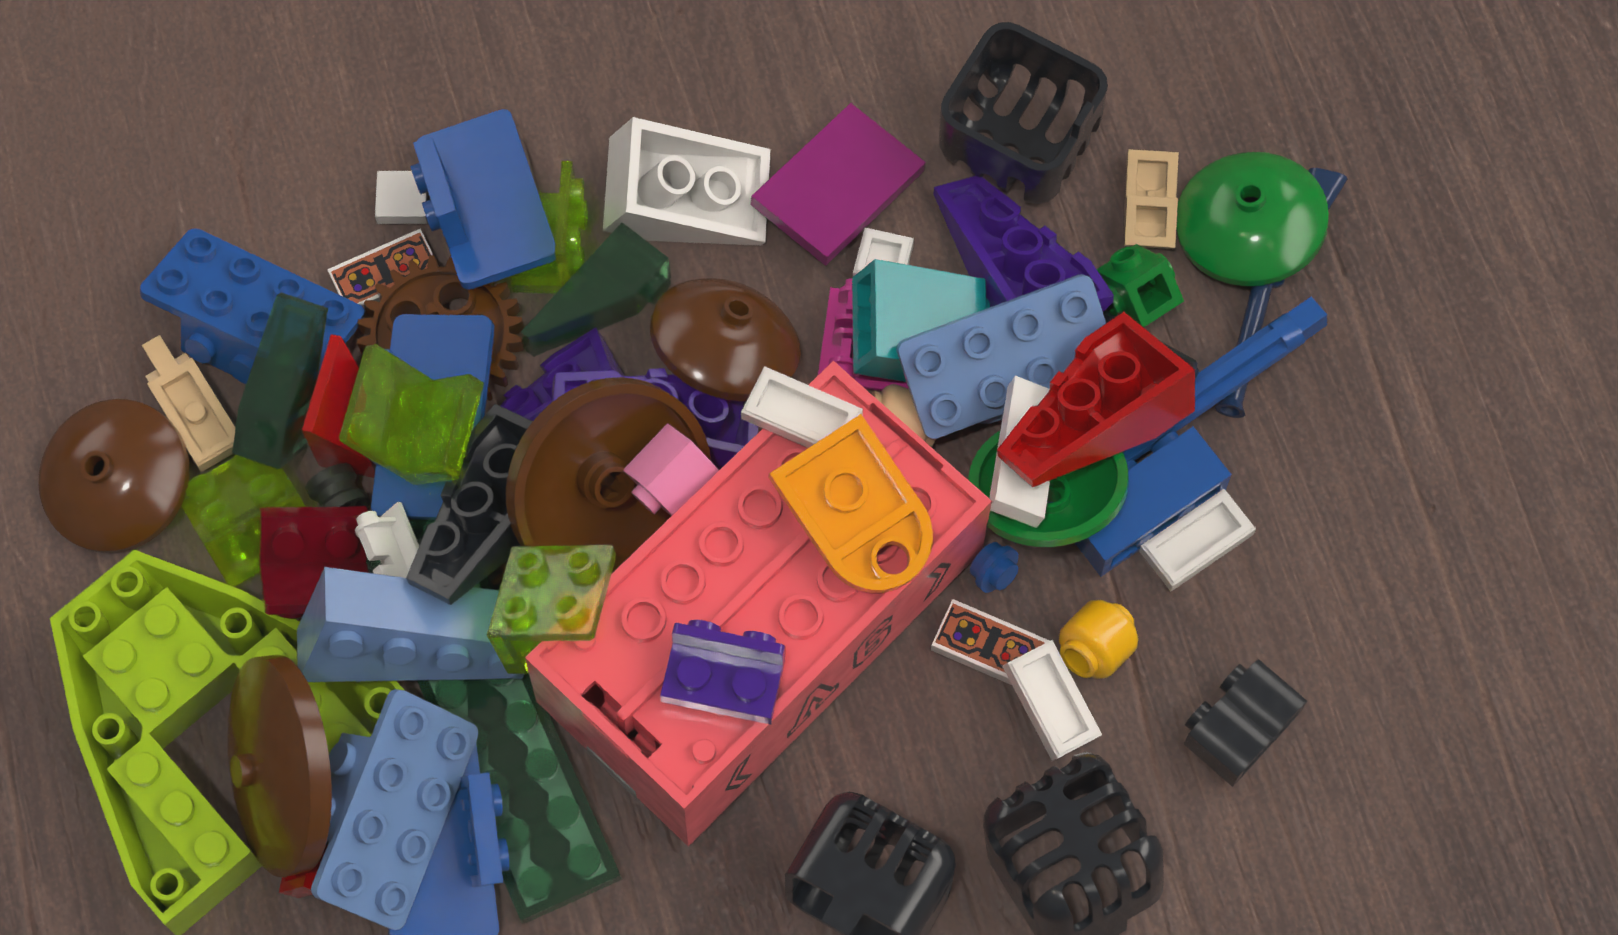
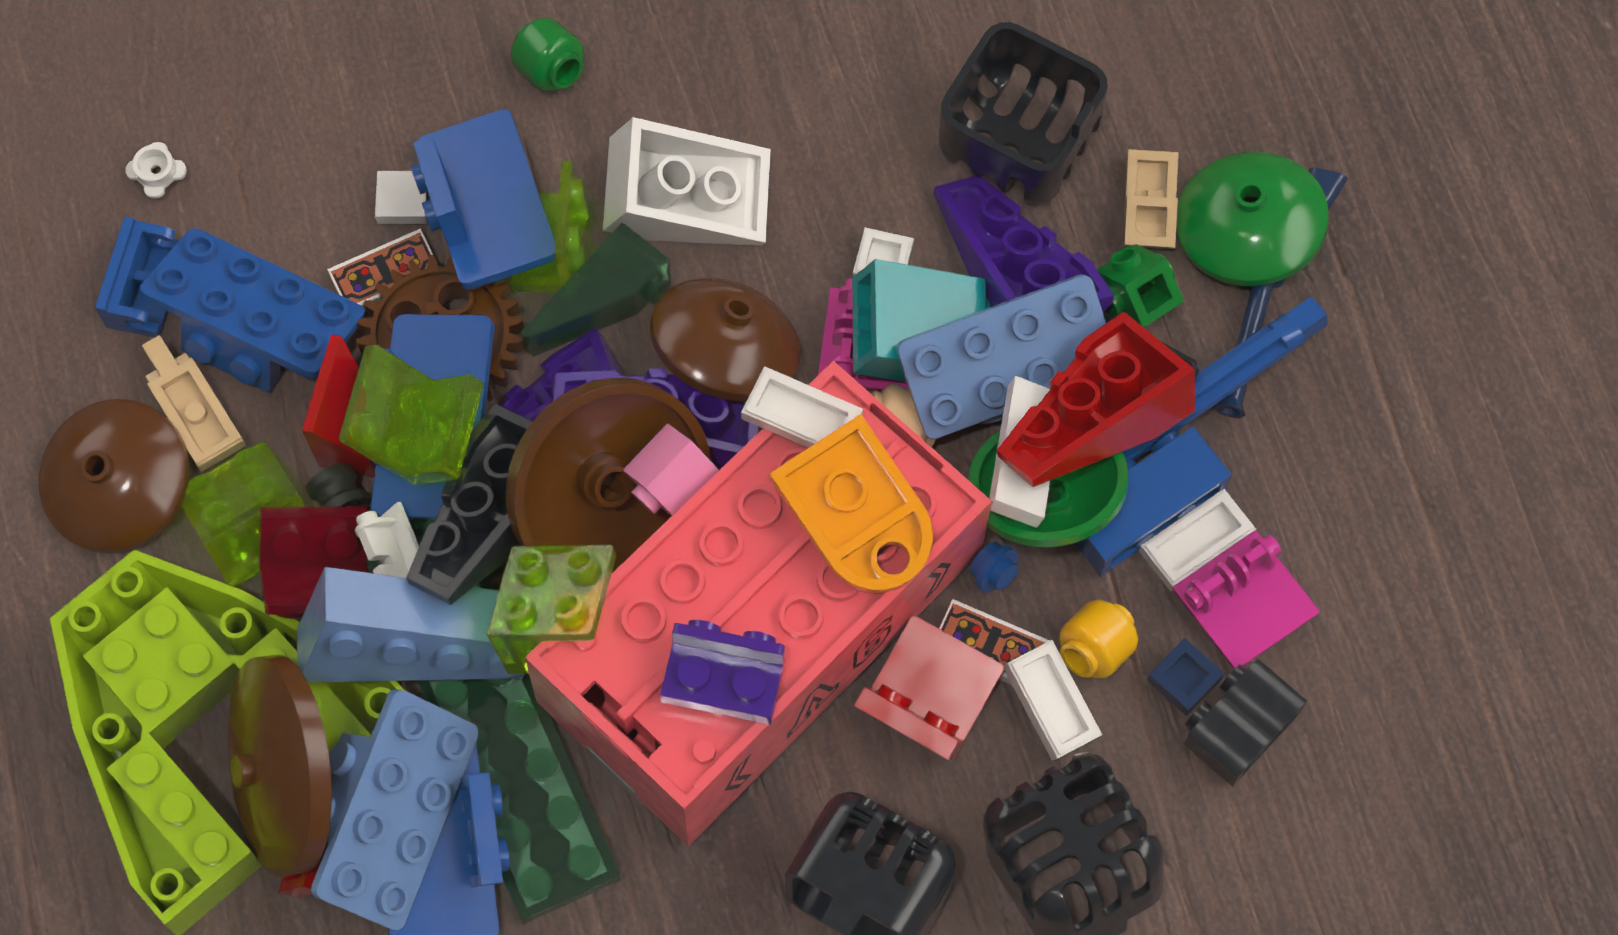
(134, 257): none -> blue hinge
(150, 157): none -> white plate
(281, 383): clear green slope -> none
(547, 55): none -> green head
(837, 183): magenta tile -> none
(931, 688): none -> bracket
(1185, 676): none -> dark blue plate
(1246, 599): none -> dark pink hinge

